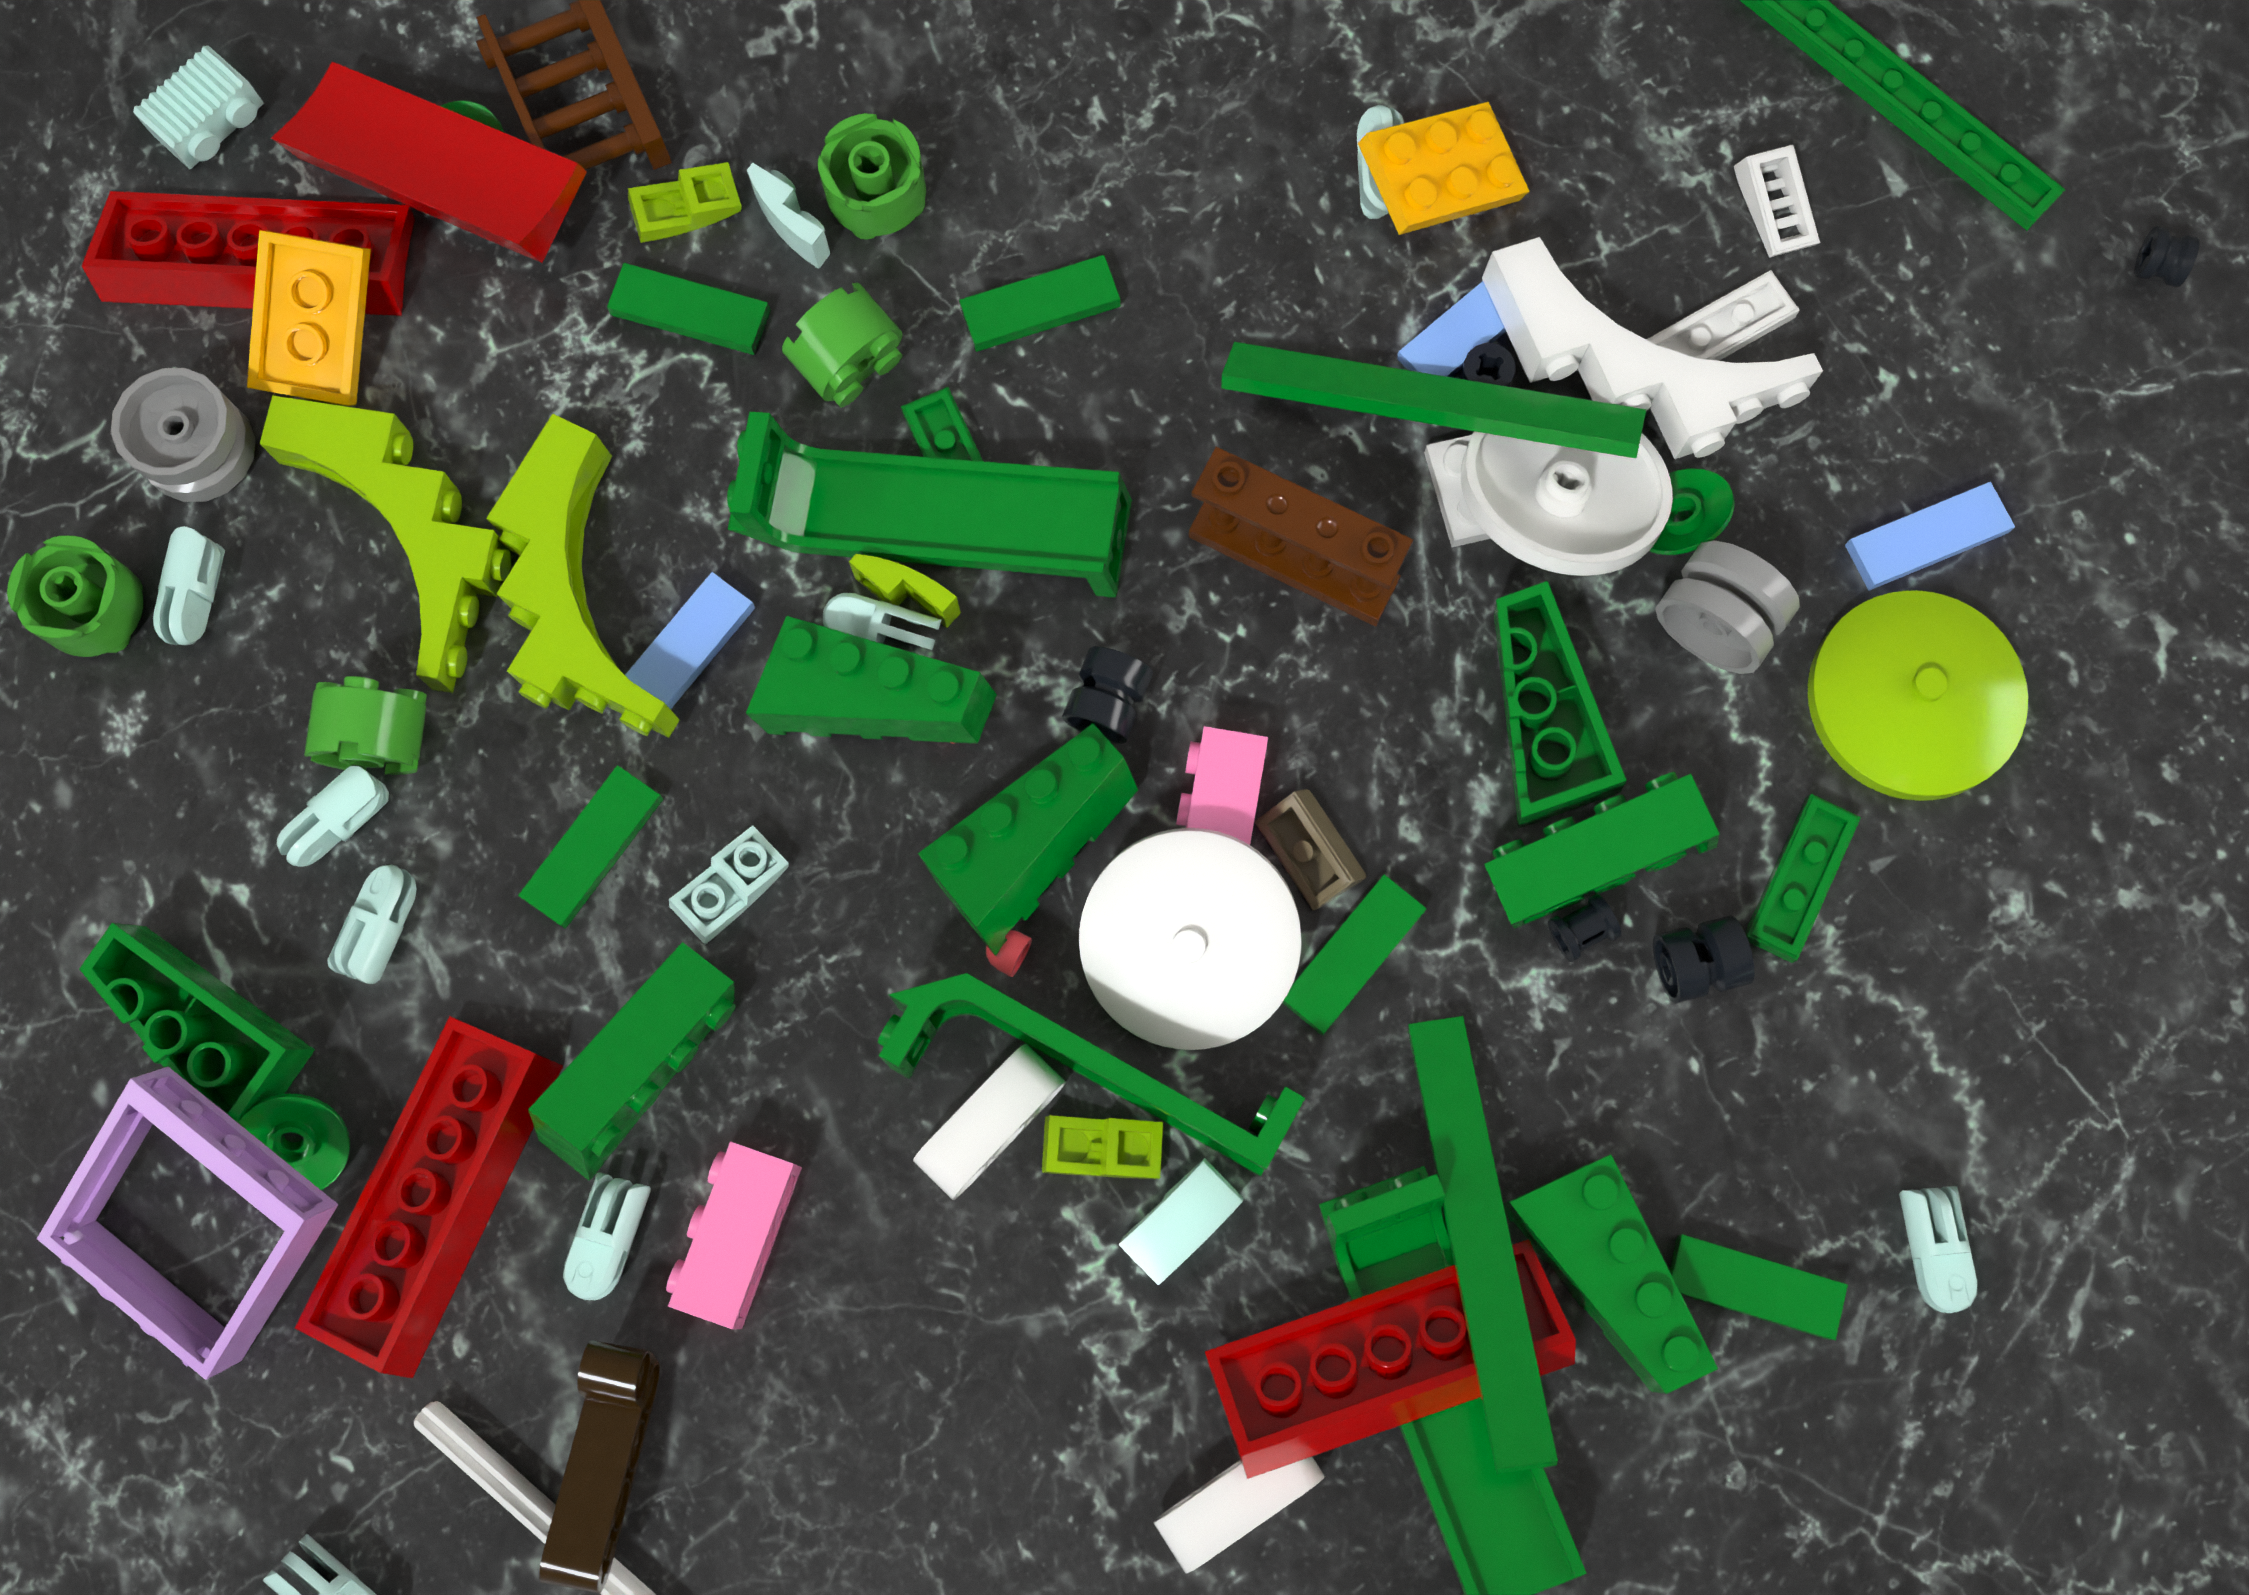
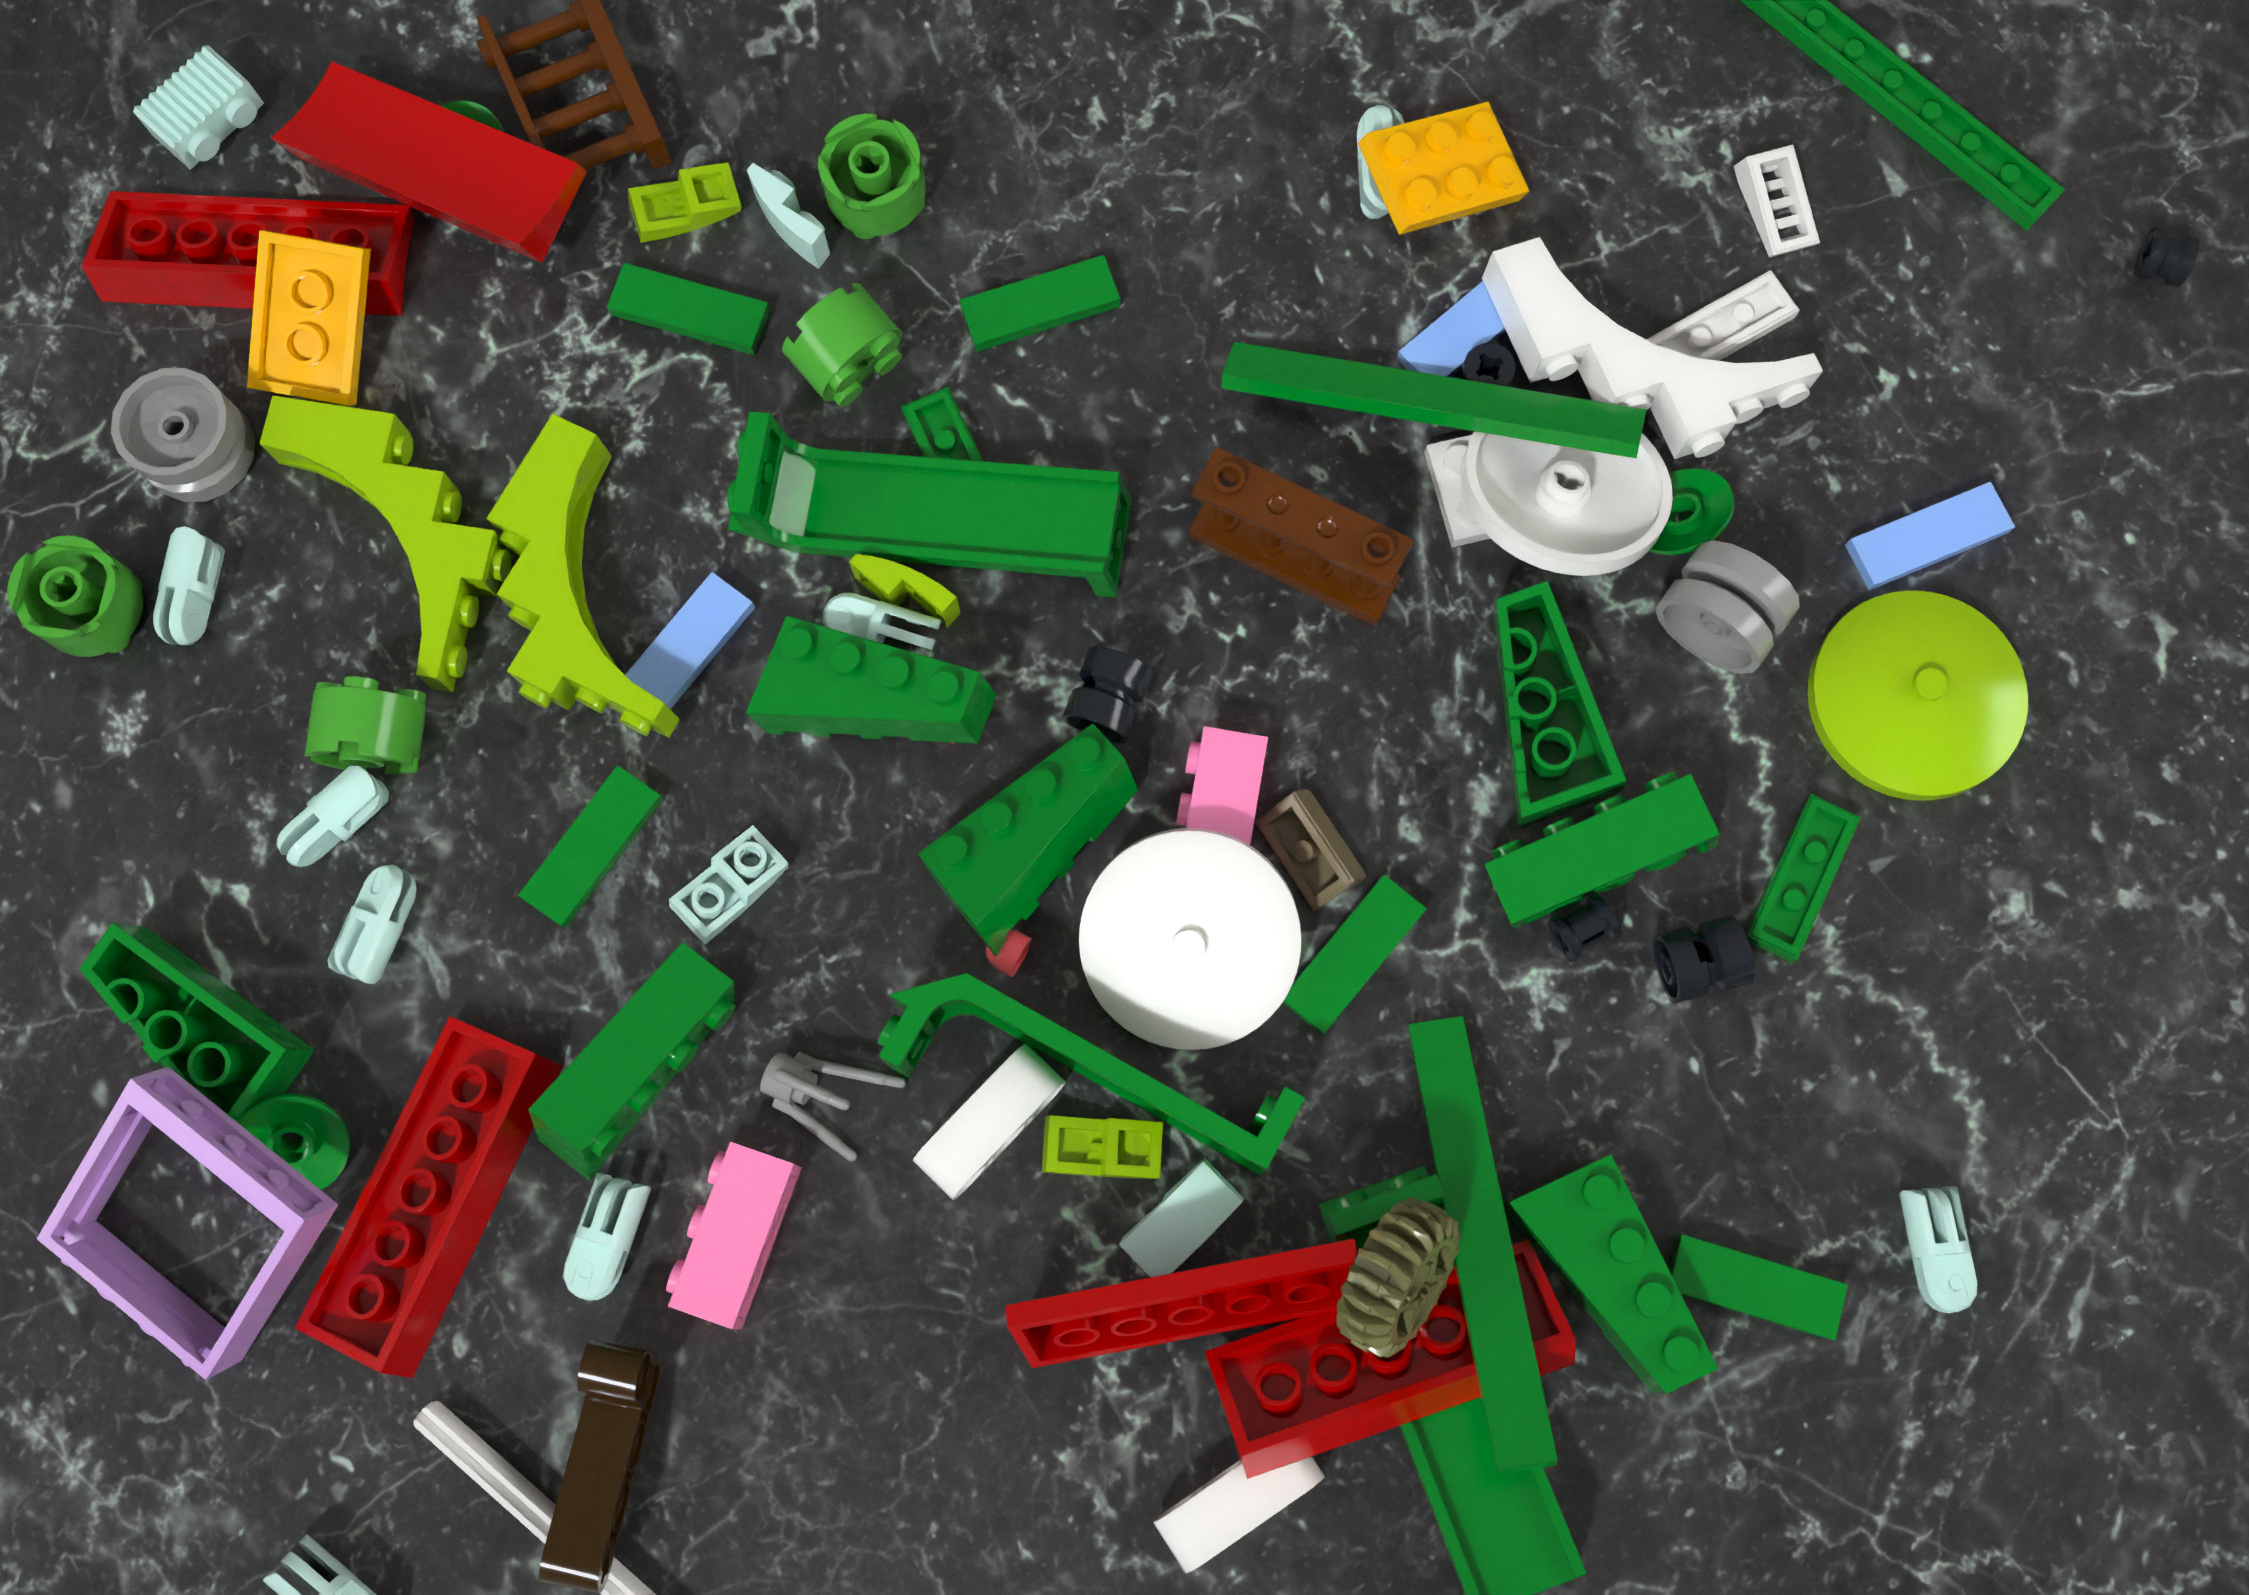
(793, 1081): none -> light grey plant
(1181, 1304): none -> red arch
(1398, 1277): none -> olive gear

